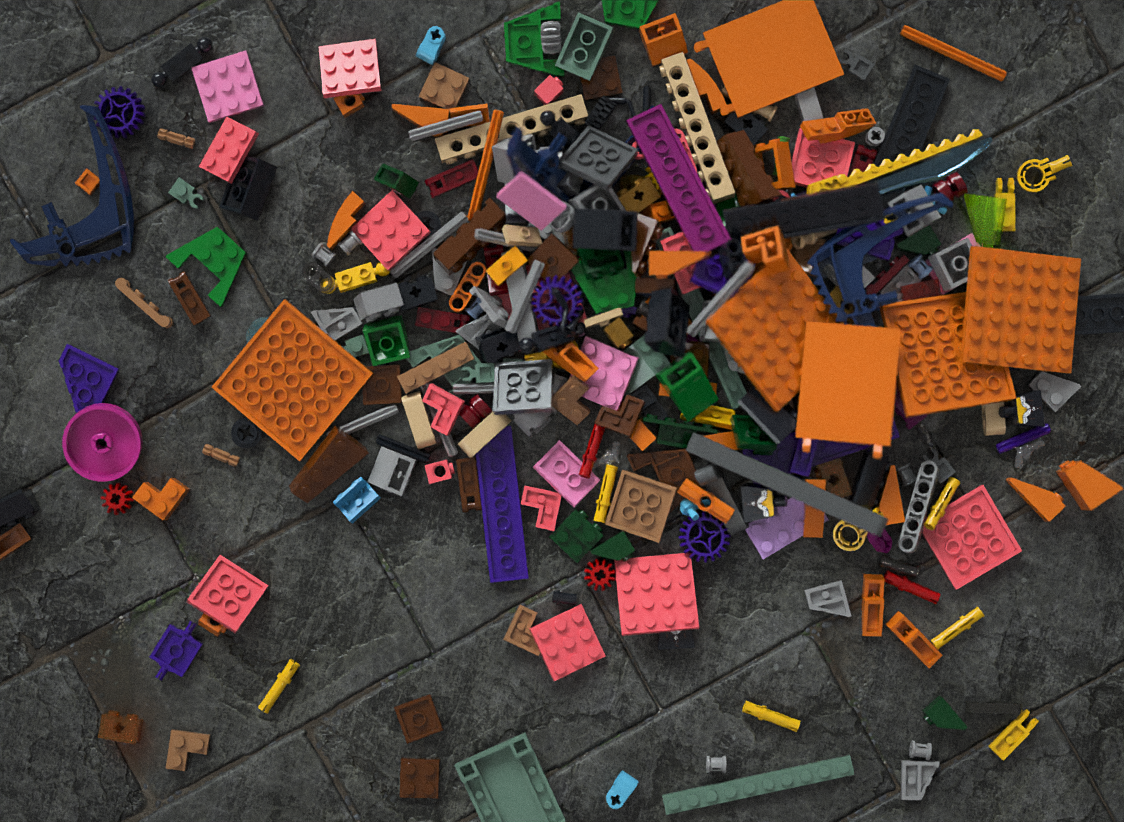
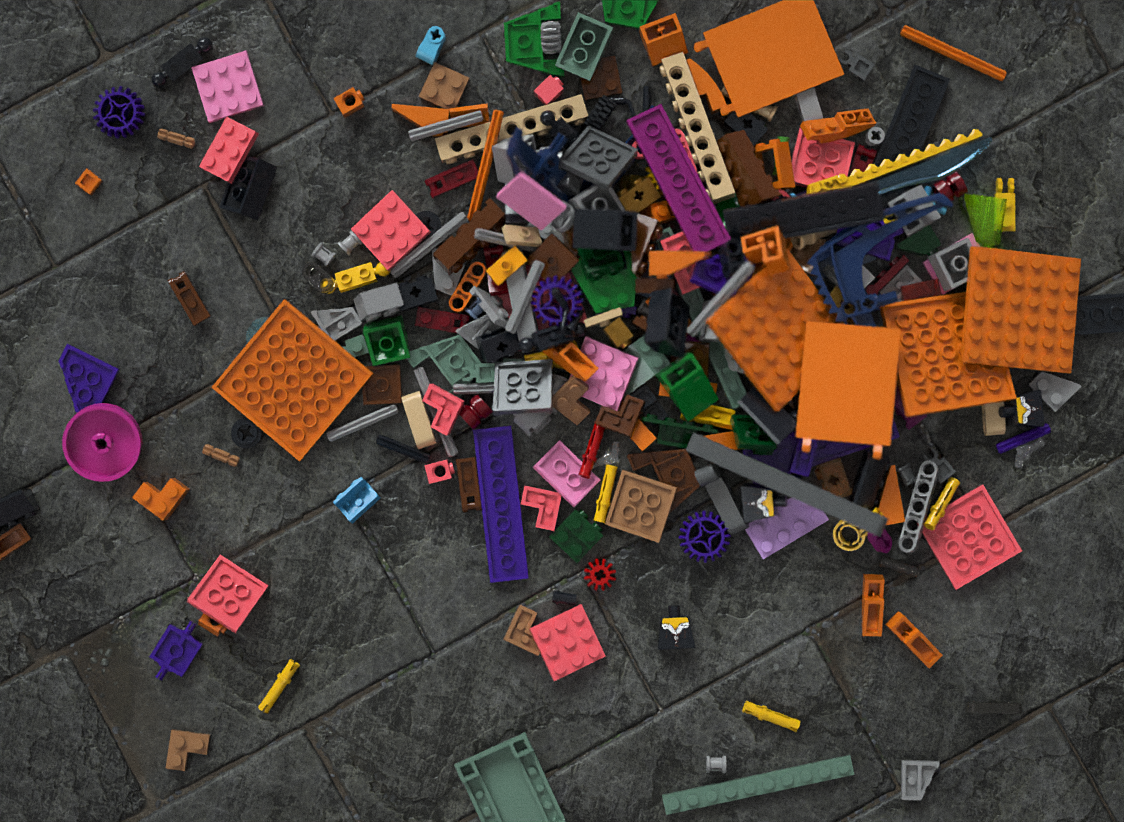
(100, 222): dark blue piece -> none
(109, 729): clear orange brick -> none
(111, 495): red gear -> none
(149, 308): medium nougat plate -> none
(183, 192): sand green plate -> none
(218, 254): green wing -> none
(327, 464): reddish brown wedge -> none
(344, 219): orange slope -> none
(349, 68): plate -> none
(392, 471): light grey slope -> none
(396, 180): dark green slope -> none
(418, 718): reddish brown plate -> none
(419, 778): reddish brown plate -> none
(435, 367): medium nougat plate -> none
(483, 433): tan beam -> none
(615, 548): dark green slope -> none
(623, 787): medium azure piece -> none
(656, 594): coral plate -> none
(689, 508): medium azure piece -> none
(695, 493): orange piece -> none
(813, 518): orange slope -> none
(828, 598): light grey wing -> none
(903, 583): red pin -> none
(920, 266): sand blue bush -> none
(920, 750): light grey bush -> none
(942, 715): dark green slope -> none
(951, 632): yellow pin -> none
(1012, 736): yellow hinge -> none
(1042, 501): orange slope -> none
(1053, 167): yellow pin -> none
(1086, 484): orange slope -> none

